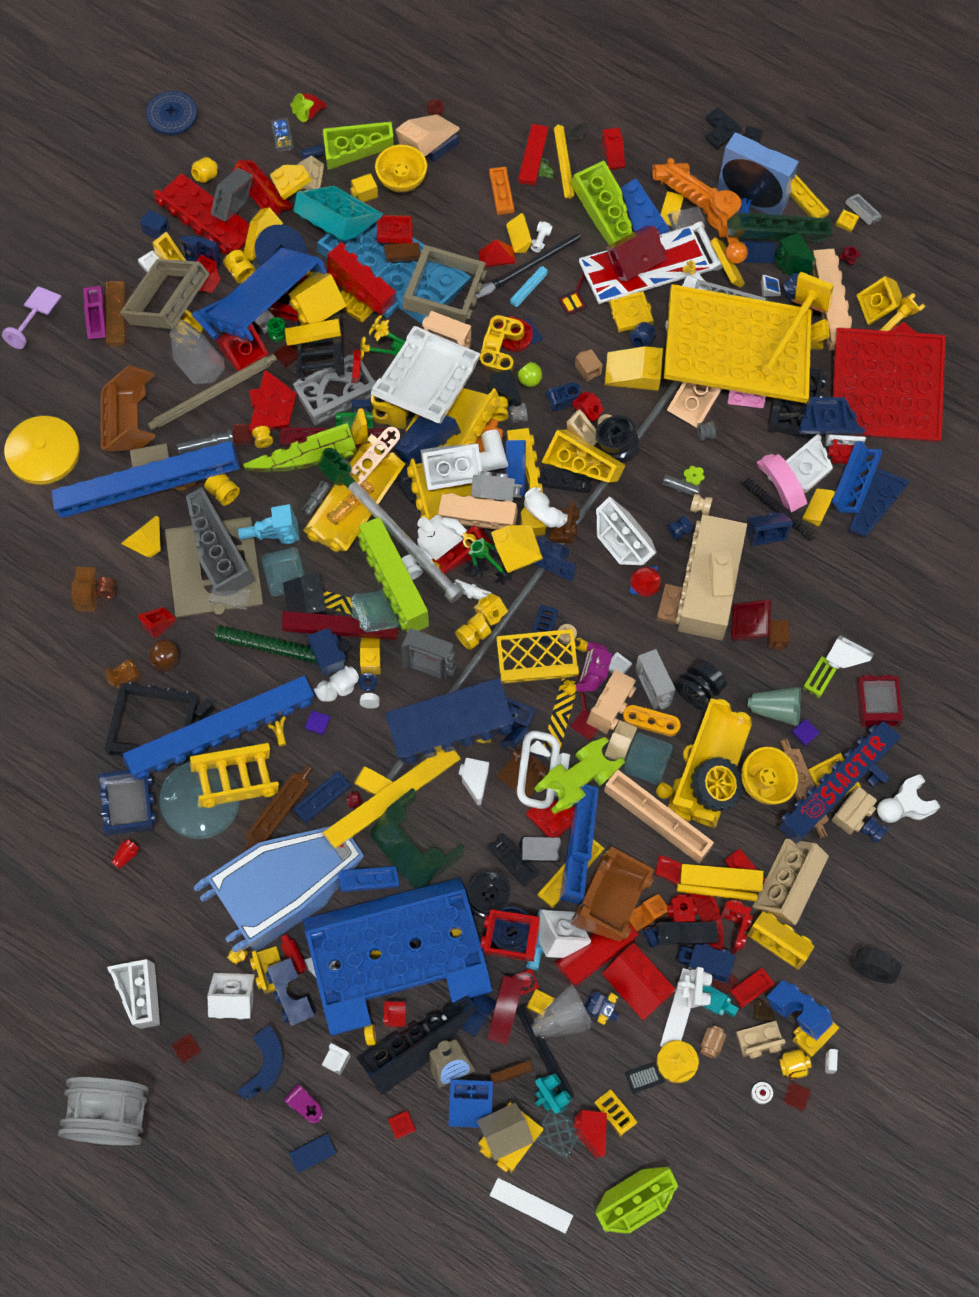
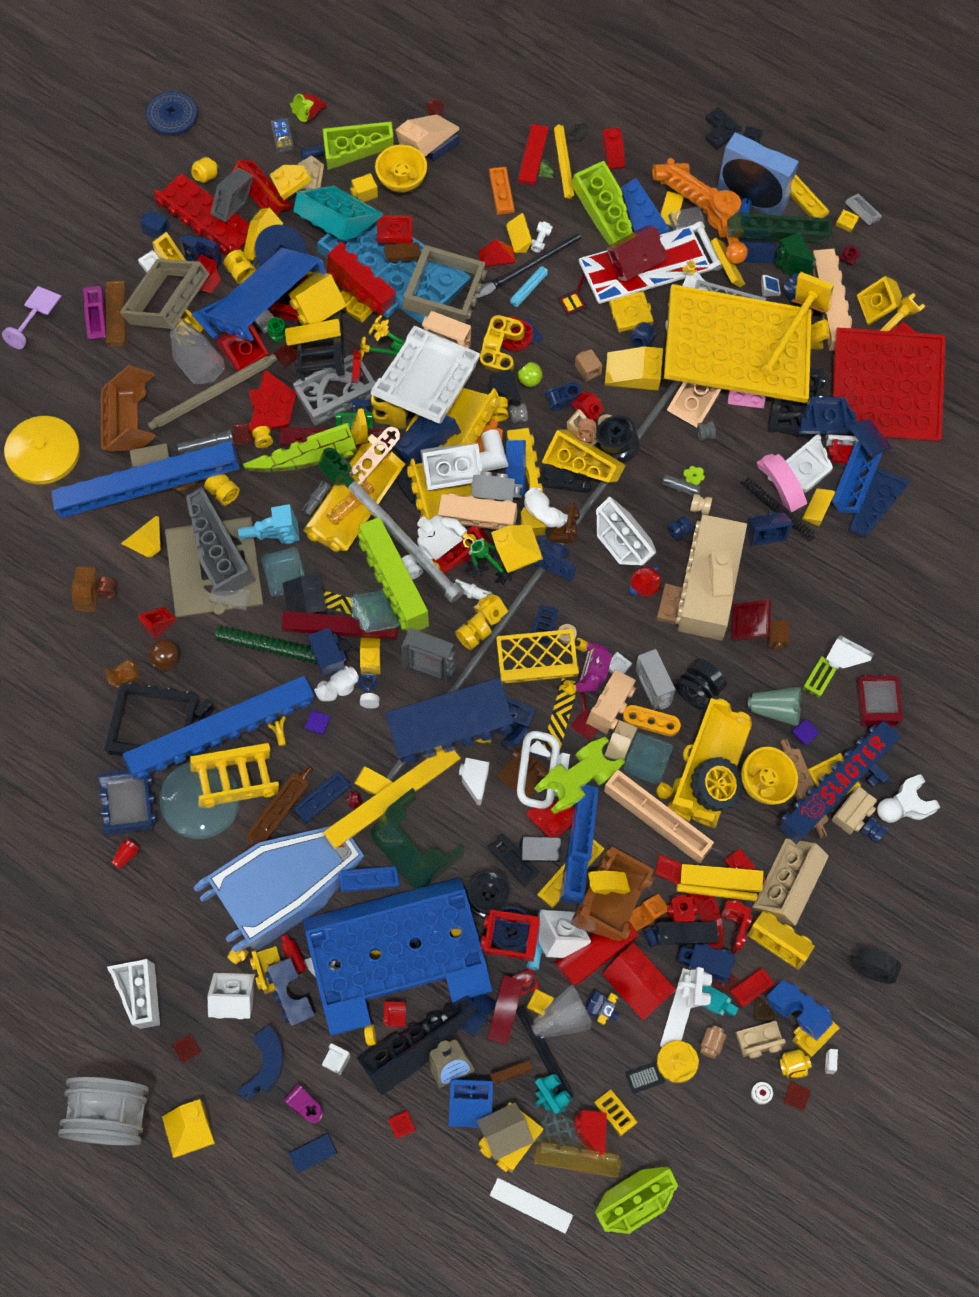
(188, 1128): none -> yellow slope
(586, 430): none -> nougat wheel
(586, 1161): none -> clear yellow windscreen
(608, 881): none -> yellow slope
(870, 437): none -> dark blue slope

